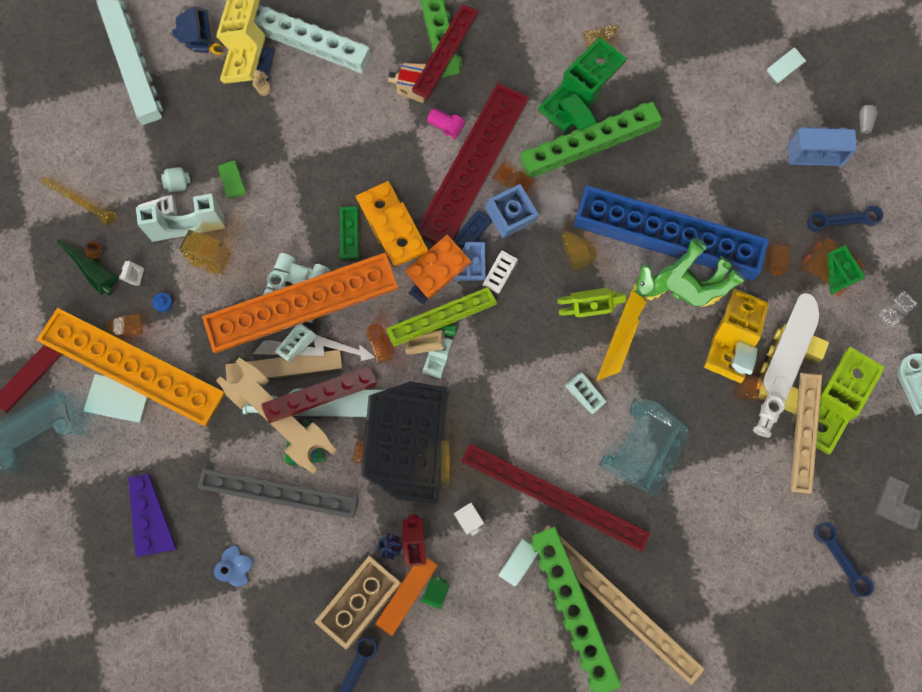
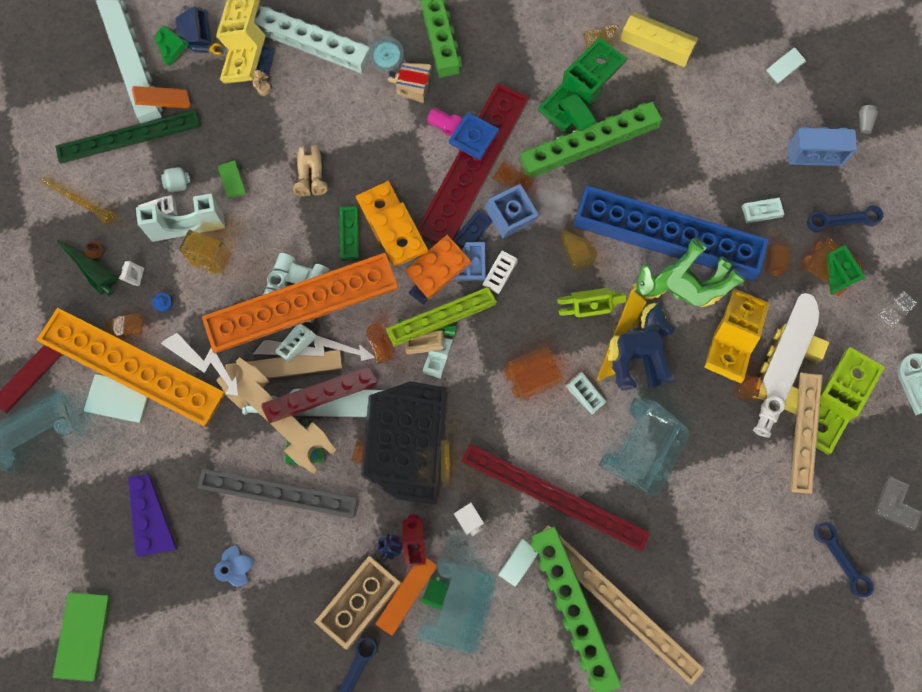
(81, 637): none -> bright green tile
(127, 136): none -> dark green tile
(160, 97): none -> orange tile
(169, 44): none -> green wing
(181, 348): none -> white sticker
(305, 162): none -> tan piece
(386, 55): none -> clear light blue piece
(445, 51): dark red plate -> none
(463, 610): none -> clear light blue windscreen
(473, 136): none -> blue plate
(533, 373): none -> clear orange brick
(643, 345): none -> dark blue animal
(658, 39): none -> light yellow slope
(744, 358): light aqua slope -> none
(762, 210): none -> light aqua plate

